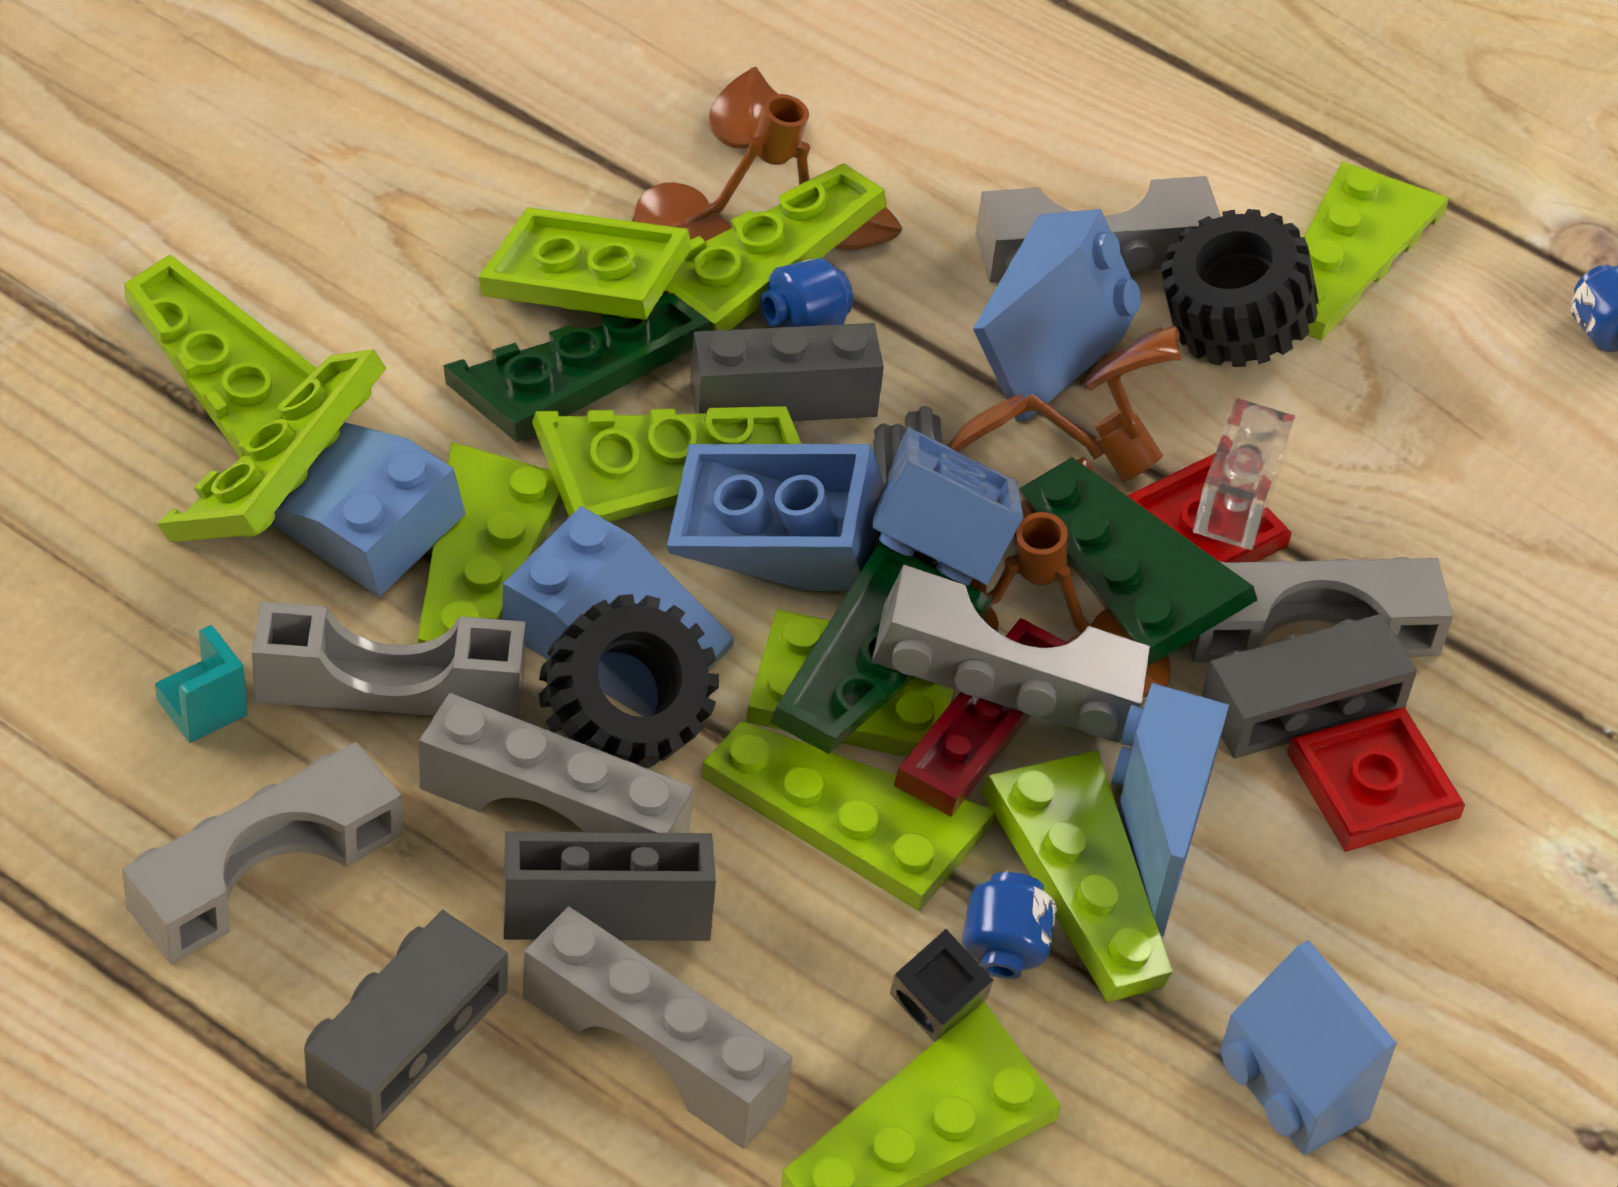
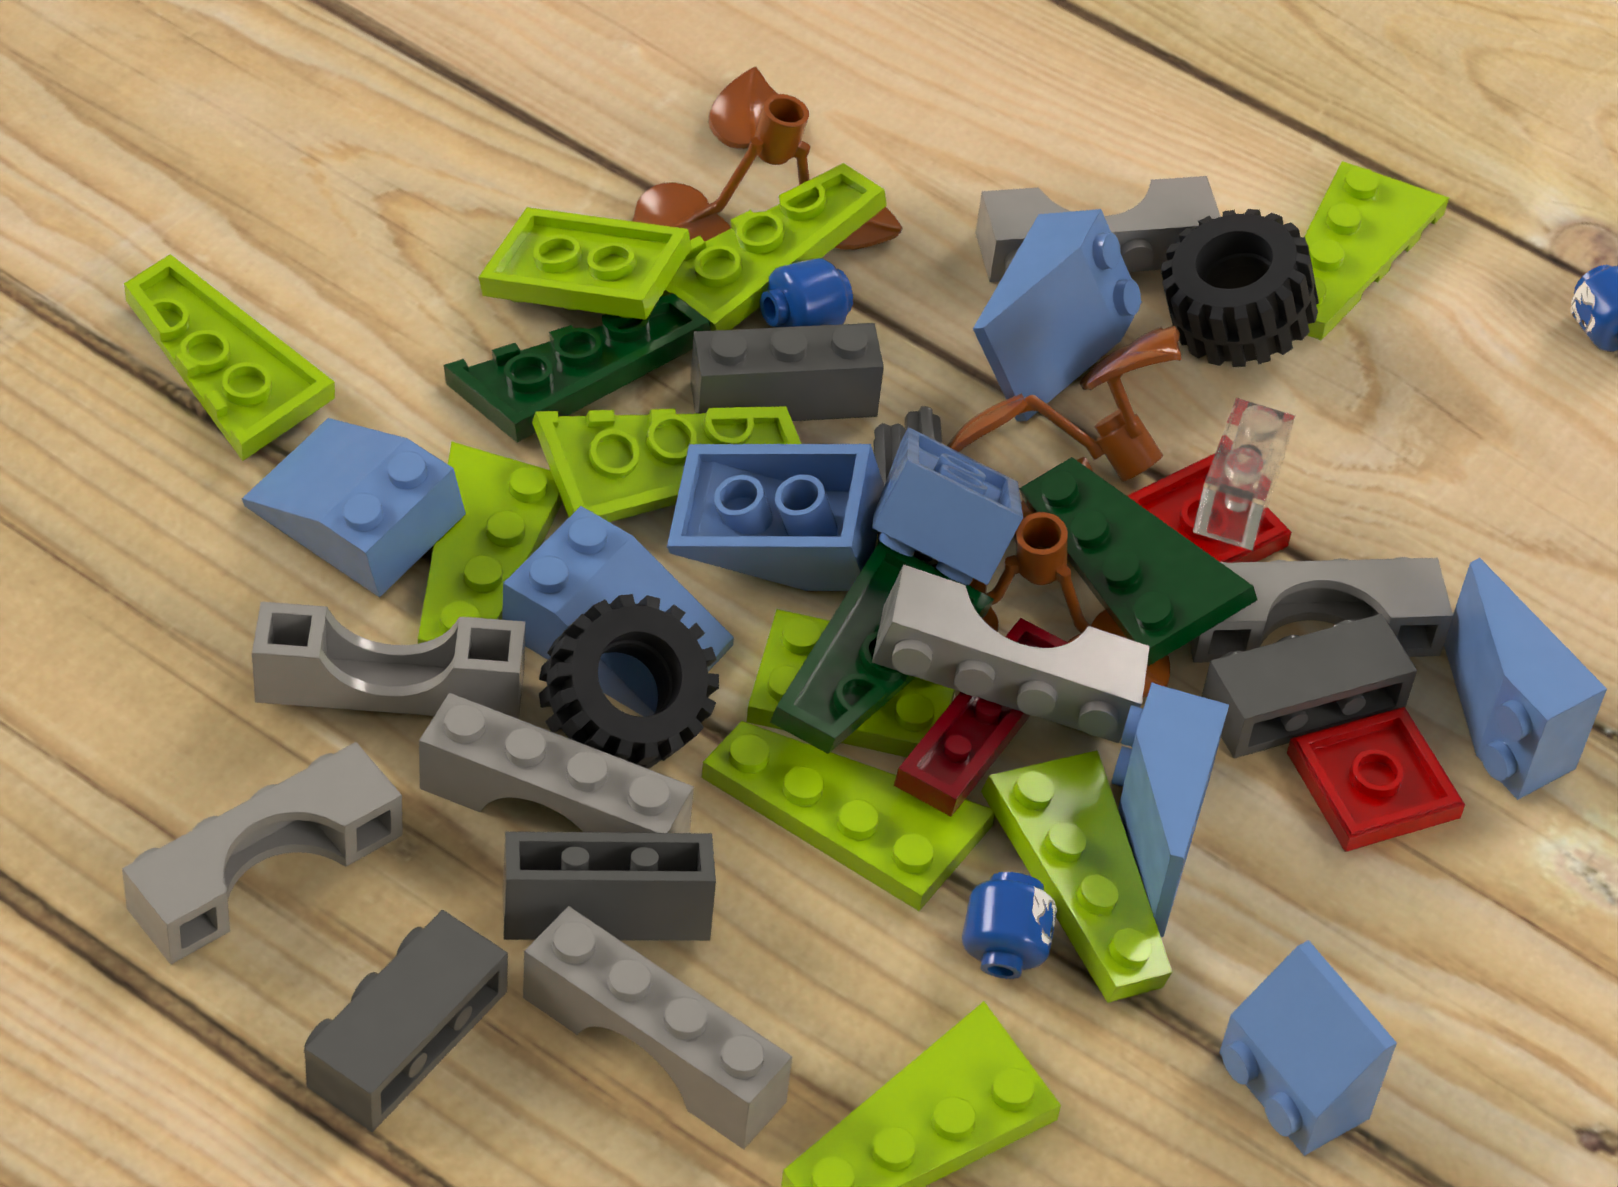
(206, 693): teal panel -> none
(278, 453): lime wing -> none
(941, 985): black brick -> none
(1518, 686): none -> medium blue slope

